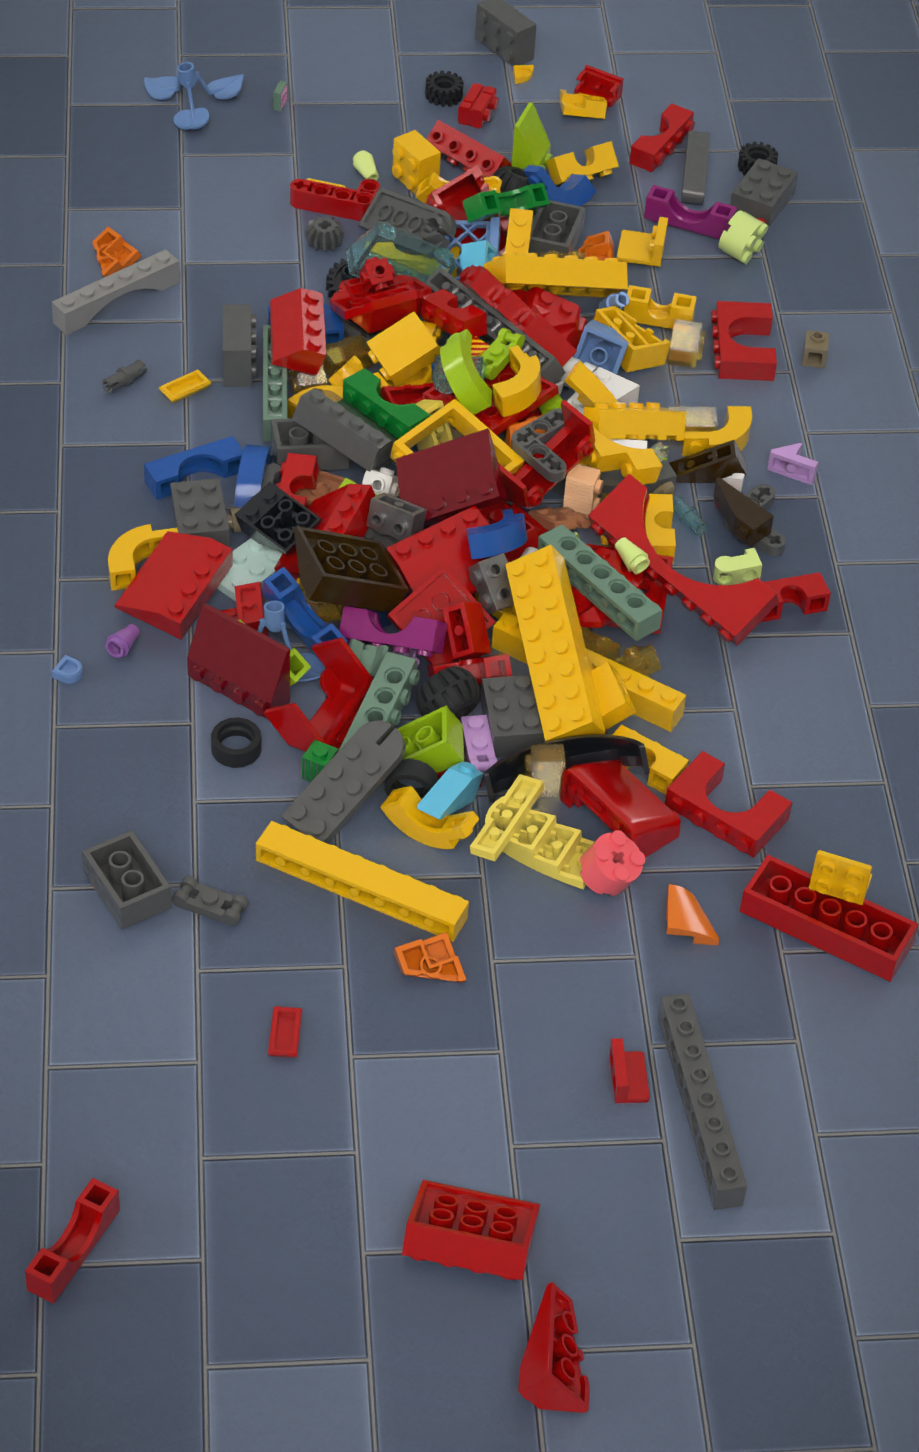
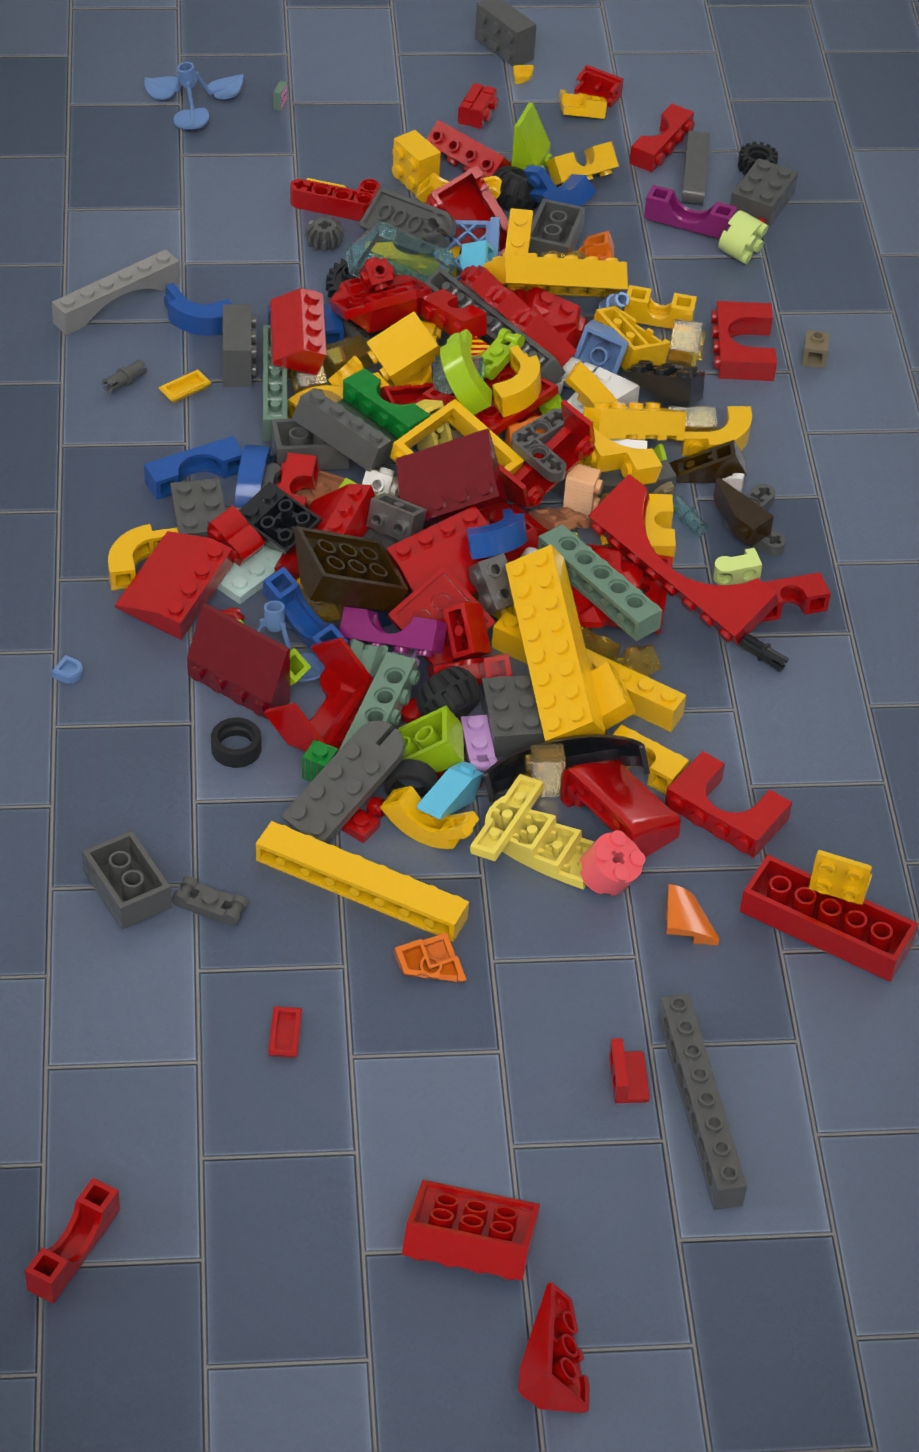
(114, 252): orange slope -> none
(121, 641): medium lavender cone -> none
(194, 317): none -> blue arch
(235, 532): none -> red brick
(250, 605): red hinge -> none
(365, 165): yellowish green cone -> none
(365, 824): none -> red plate
(410, 712): none -> red tile
(444, 88): black tyre -> none
(494, 204): green arch -> none
(632, 556): yellowish green cone -> none
(643, 247): yellow bracket -> none
(660, 450): clear plate -> none
(668, 383): none -> black slope
(763, 652): none -> black axle
(789, 463): lavender slope -> none

